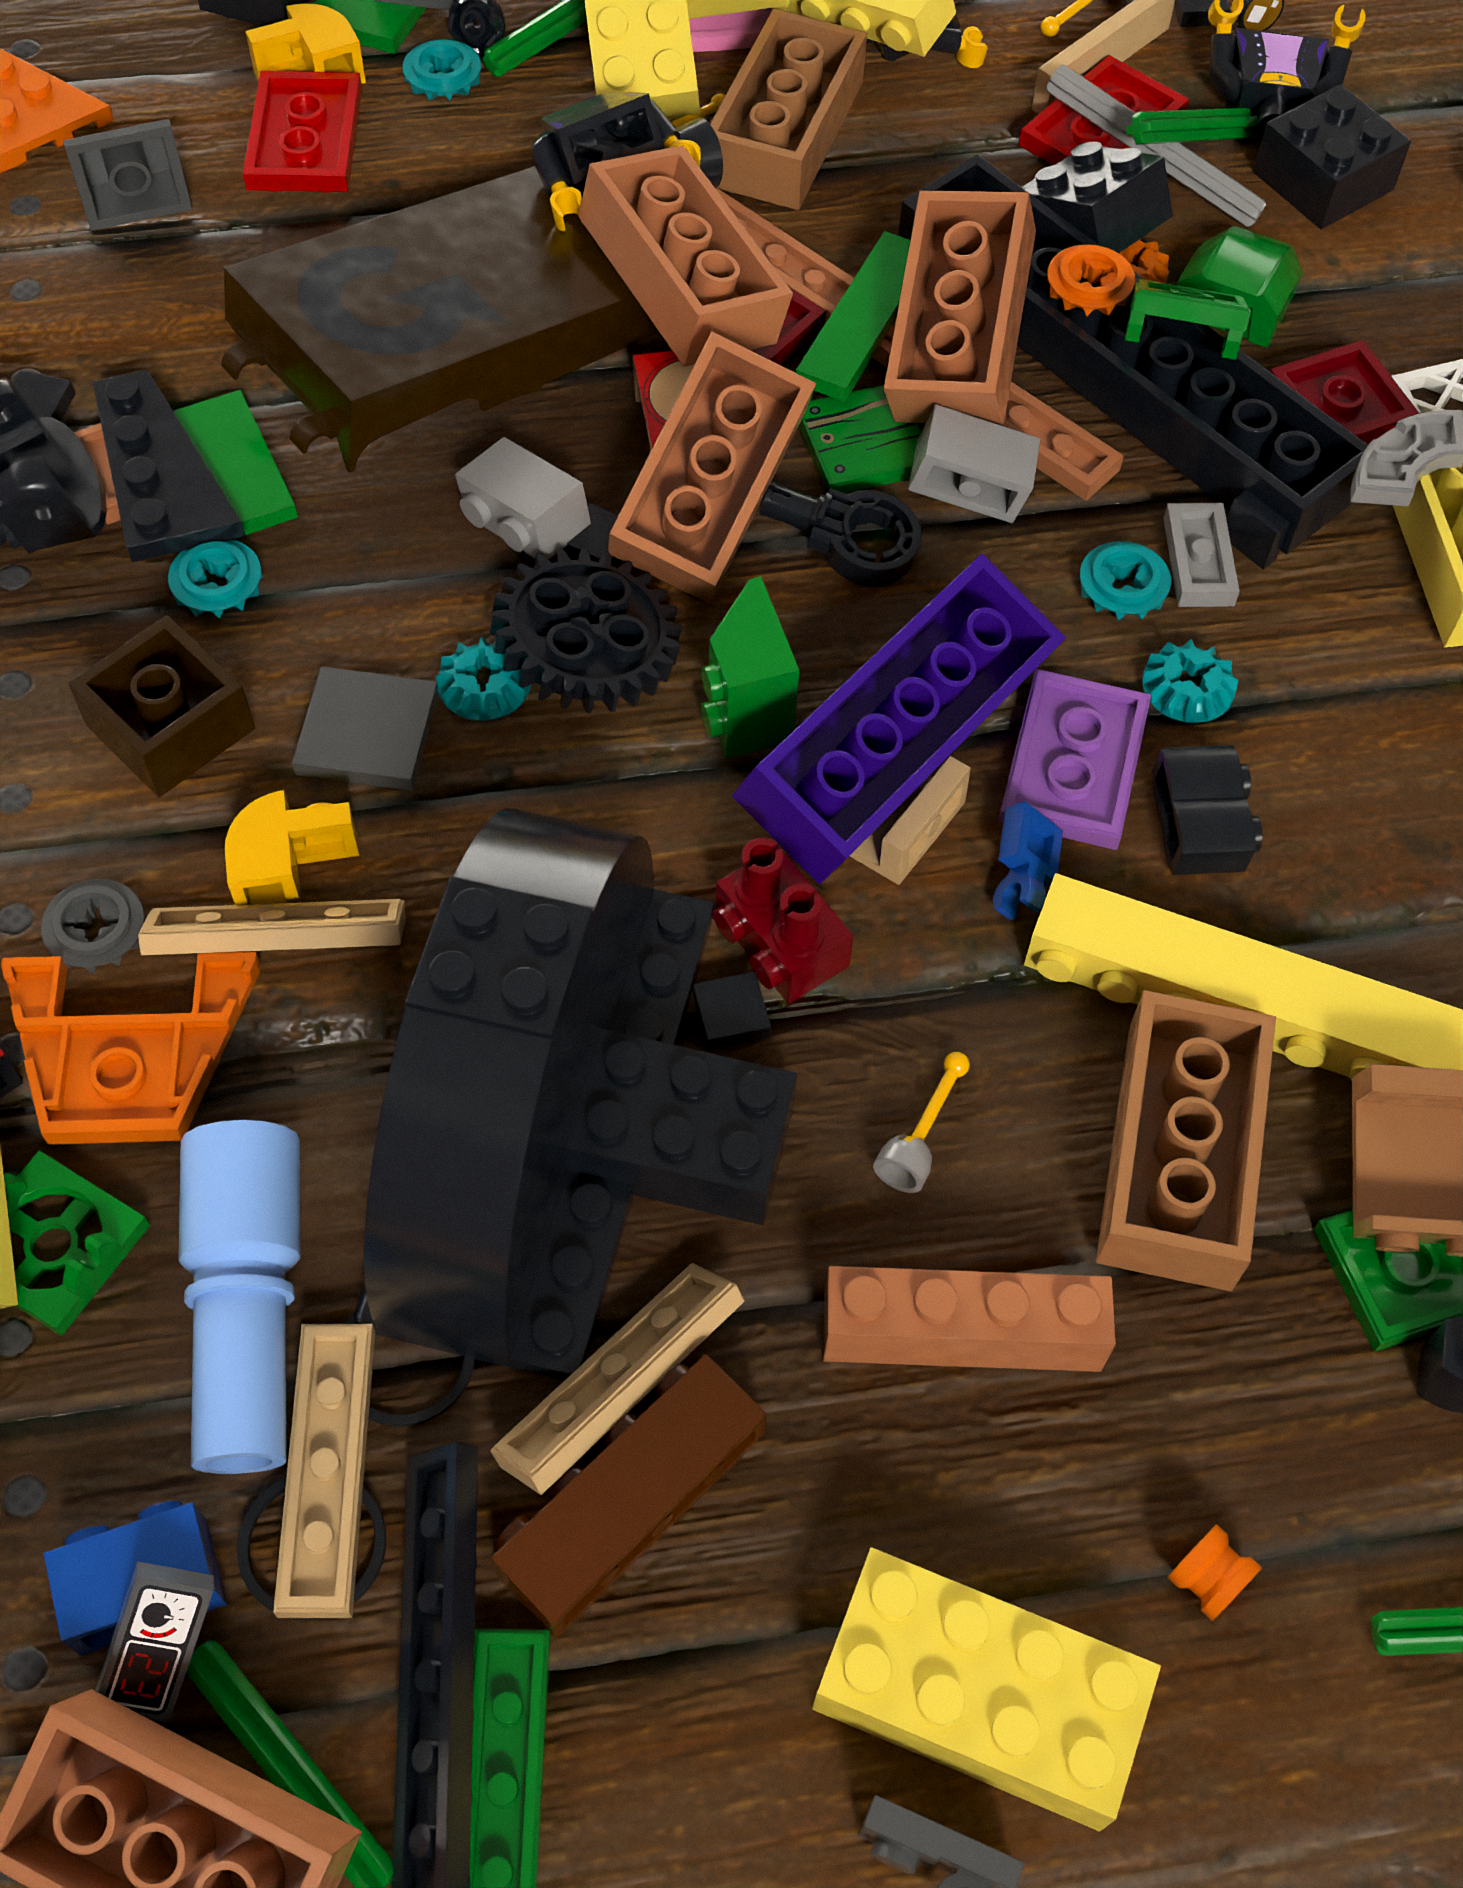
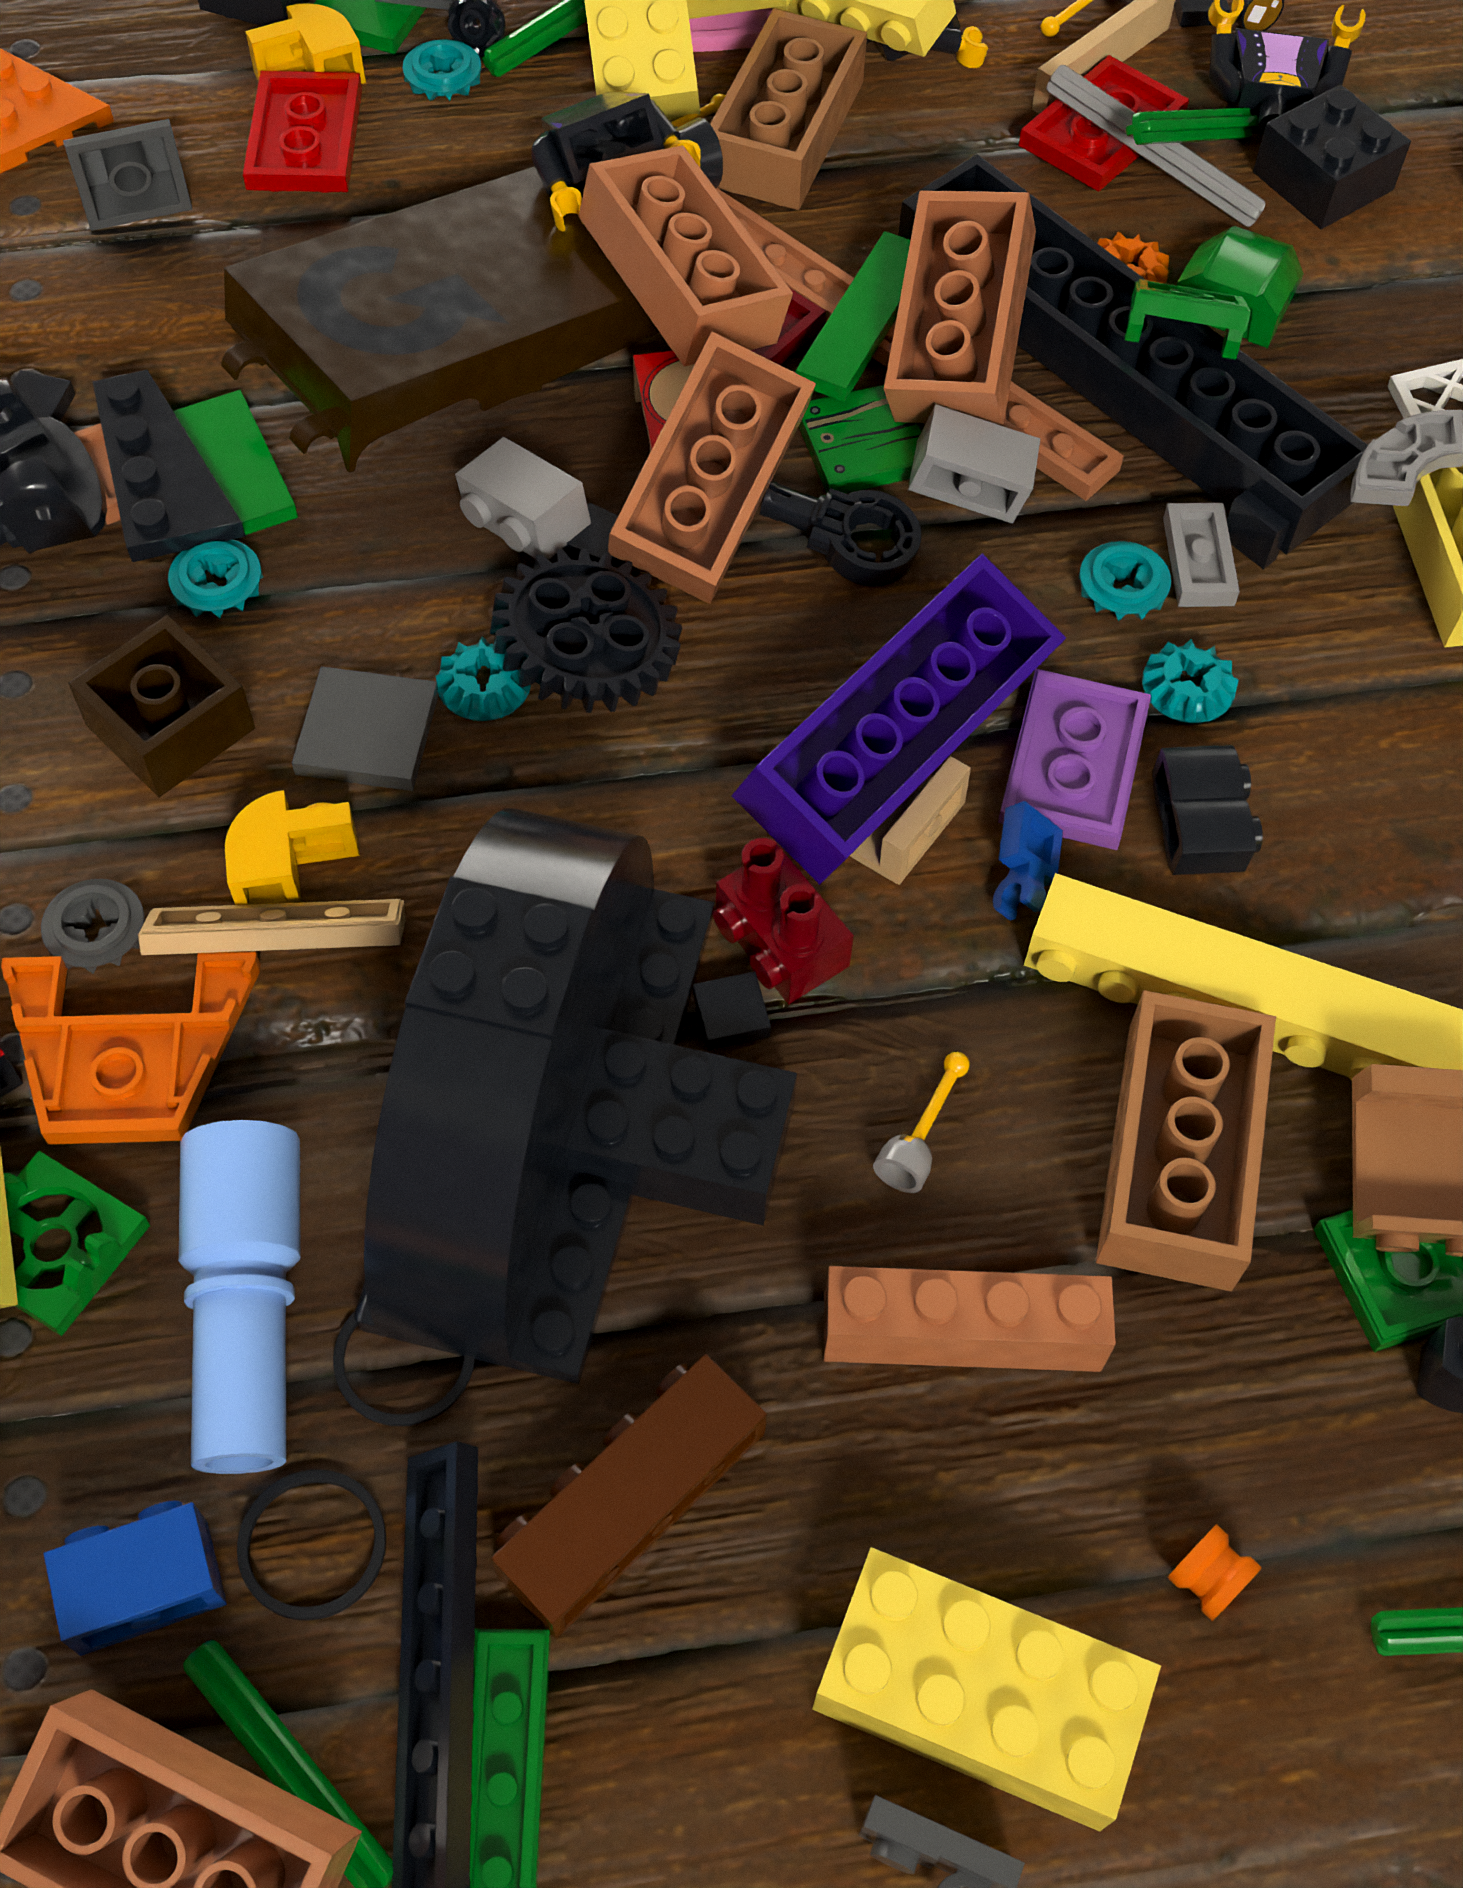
(155, 1639): tile -> none
(325, 1472): tan tile -> none
(616, 1377): tan tile -> none
(750, 677): green slope -> none
(1097, 266): orange gear -> none
(1107, 193): black brick -> none
(1350, 389): dark red plate -> none

